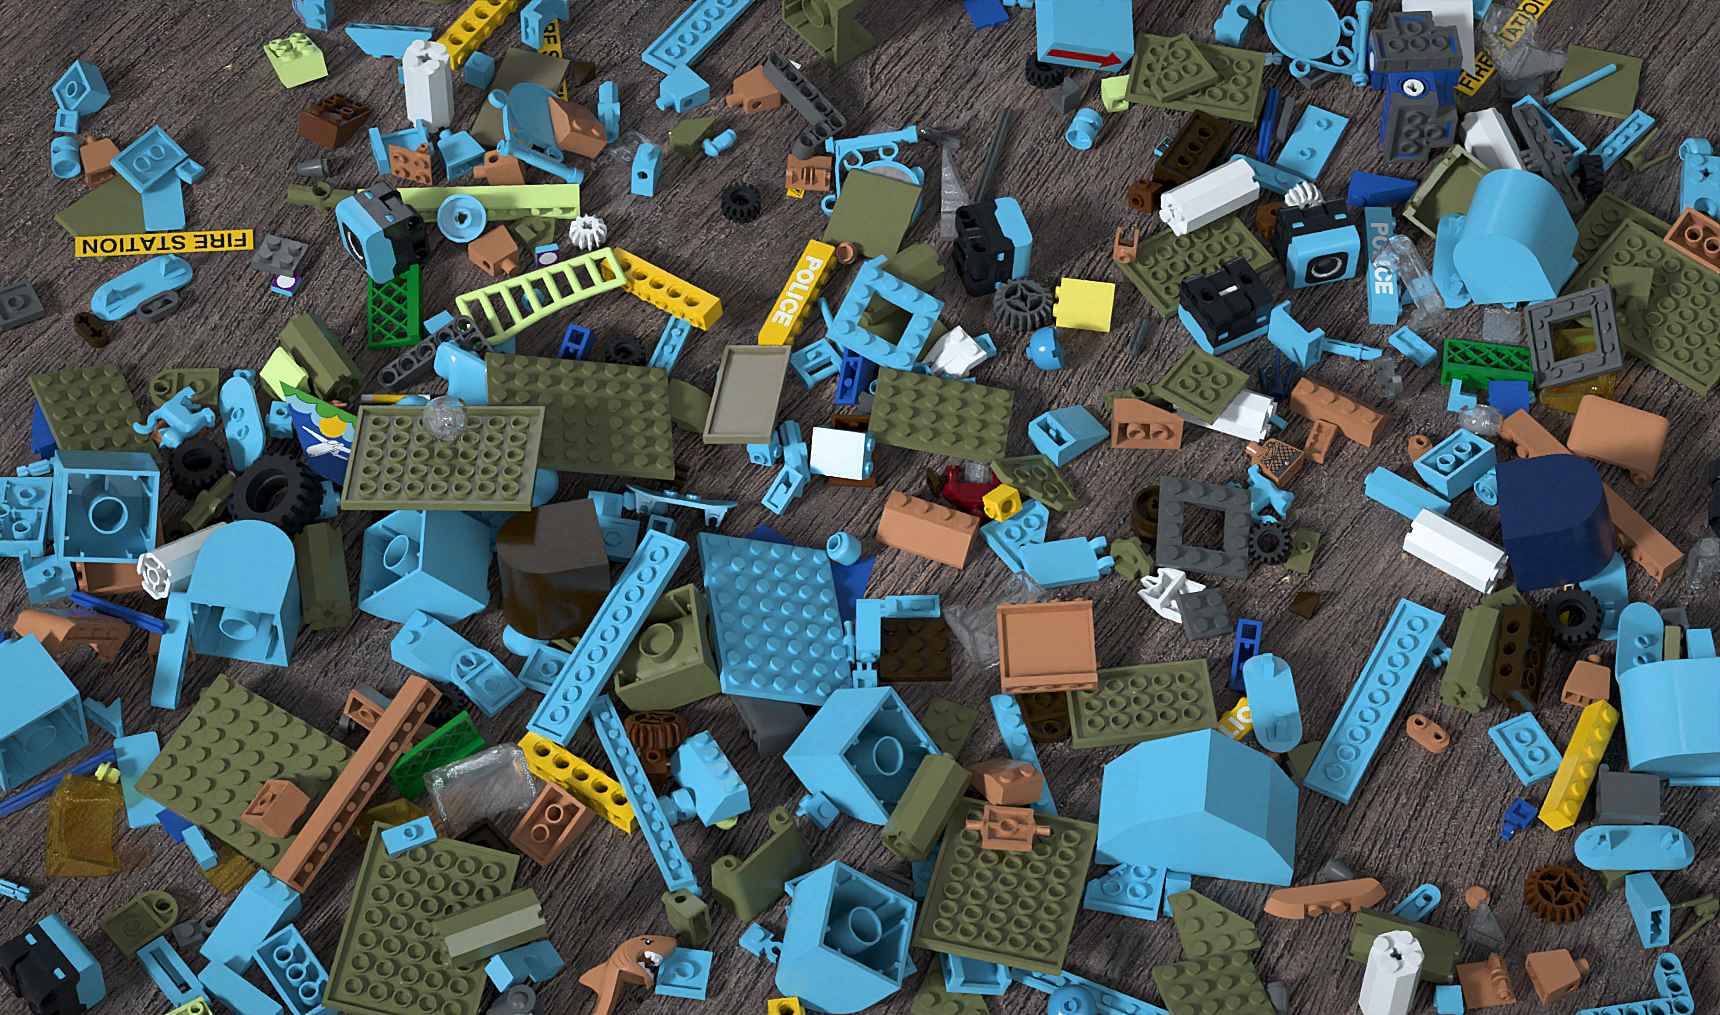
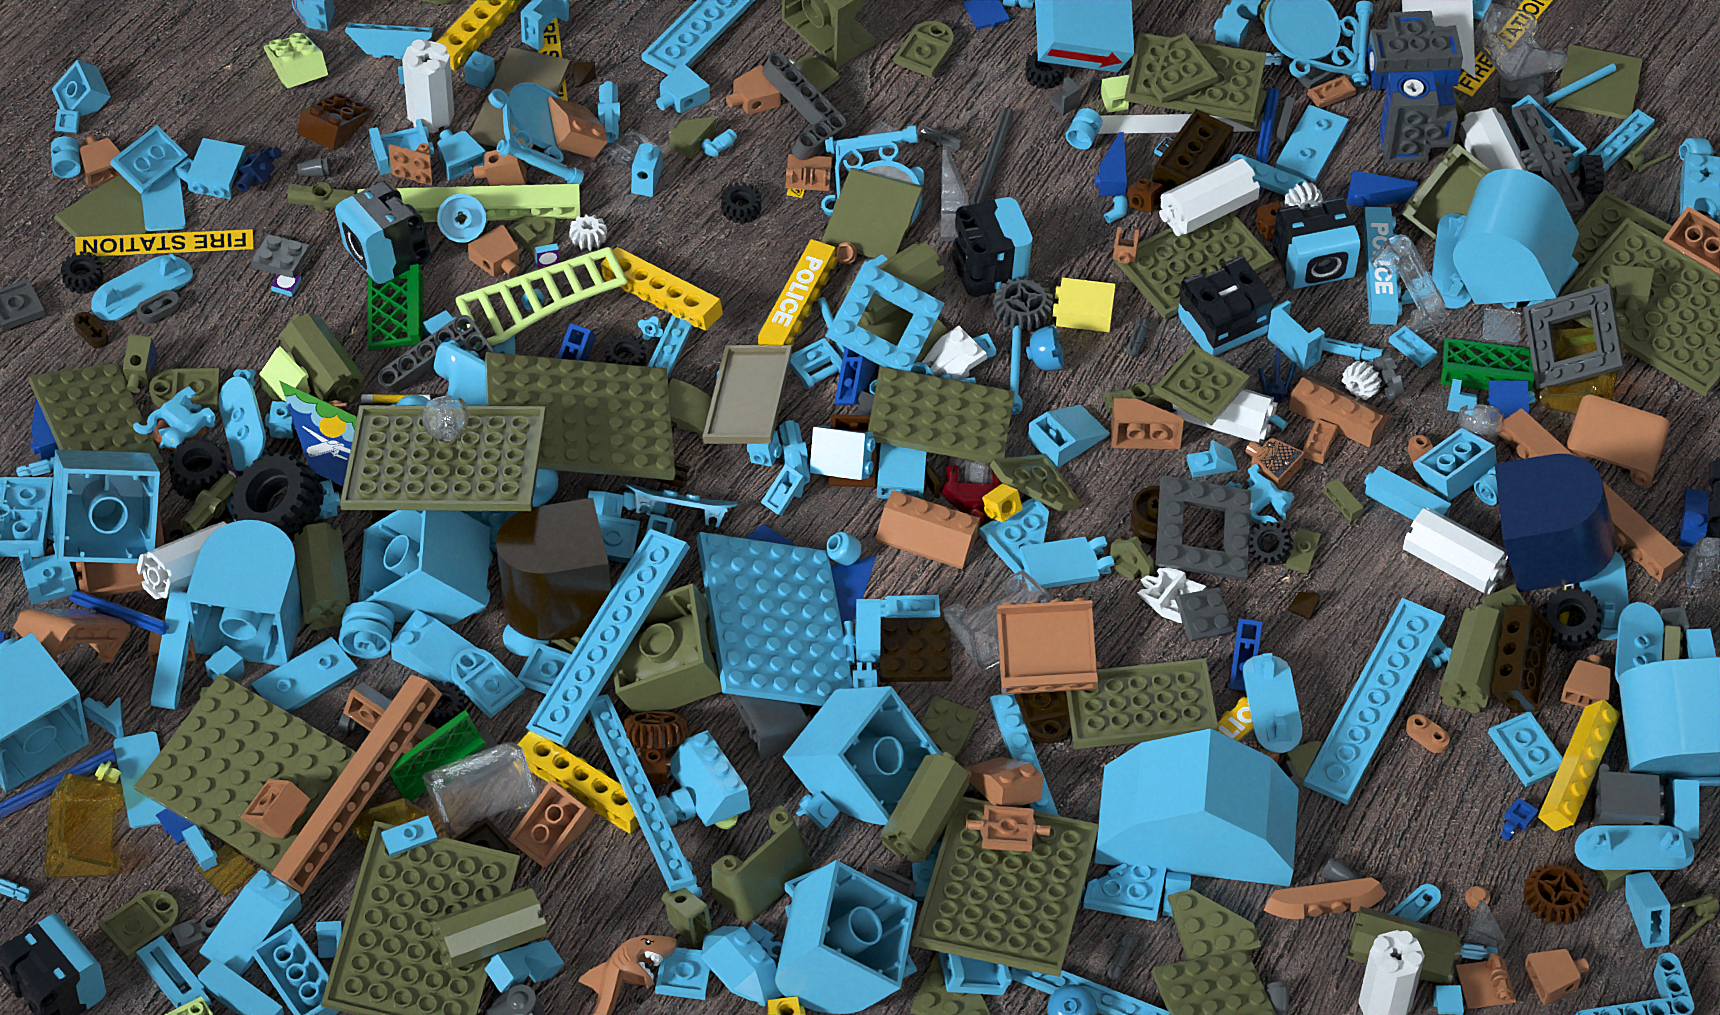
(82, 262): none -> black tyre
(139, 362): none -> olive torso
(215, 168): none -> medium azure panel
(225, 662): none -> medium azure brick
(257, 168): none -> dark blue piece
(306, 676): none -> medium azure plate
(328, 939): none -> medium azure panel
(366, 630): none -> medium azure wheel
(656, 328): none -> medium azure plate
(741, 964): none -> medium azure wedge
(817, 71): none -> olive slope
(901, 471): none -> medium azure panel
(925, 50): none -> olive plate
(1015, 370): none -> medium azure piece
(1112, 170): none -> blue slope
(1119, 210): none -> medium azure arm
(1157, 123): none -> white sticker
(1211, 462): none -> medium azure slope
(1331, 92): none -> nougat plate
(1344, 500): none -> olive piece
(1361, 380): none -> white gear
(1477, 952): none -> medium azure axle
(1683, 807): none -> medium azure slope
(1694, 517): none -> blue slope

